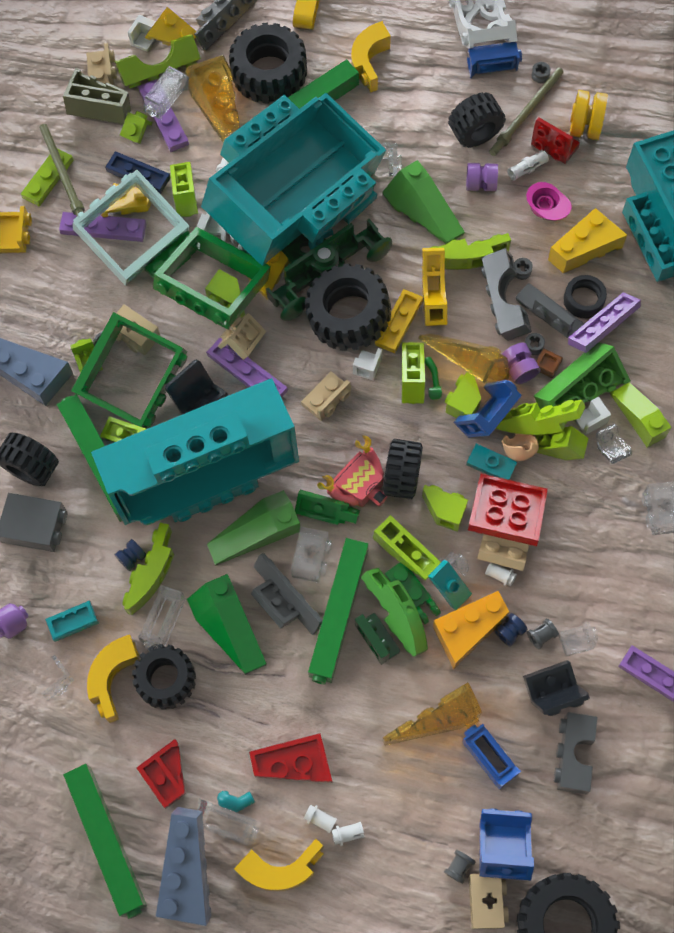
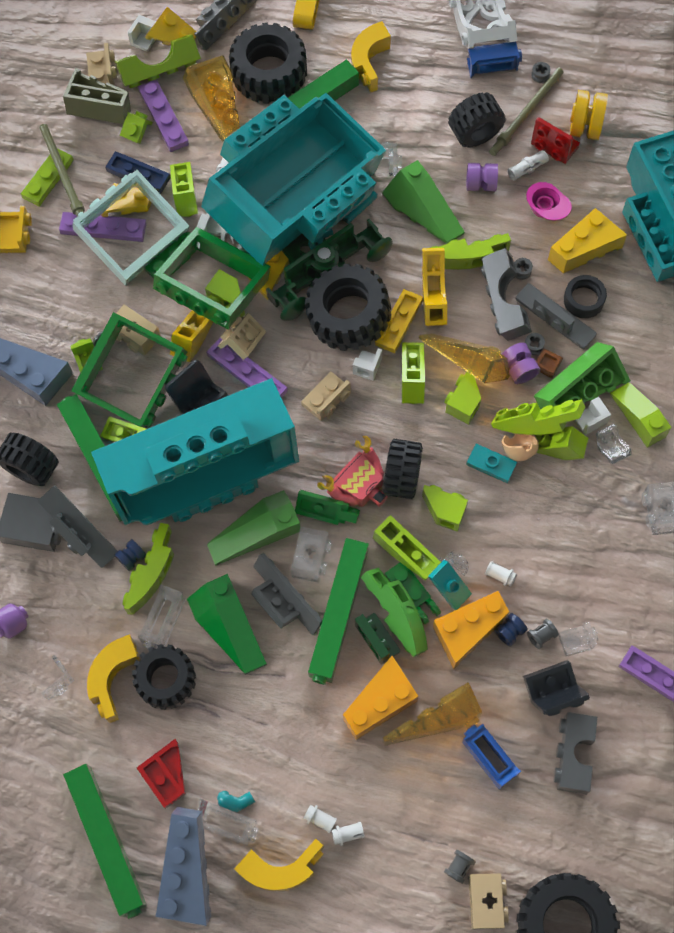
(72, 621): teal plate -> none
(76, 528): none -> dark grey bracket
(165, 92): clear window -> none
(191, 334): none -> yellow slope
(293, 760): red wing -> none
(380, 700): none -> light orange wedge
(435, 392): green piece -> none
(502, 399): blue panel -> none
(503, 552): tan bracket -> none
(505, 844): blue panel -> none
(508, 509): plate -> none
(604, 322): medium lavender plate -> none

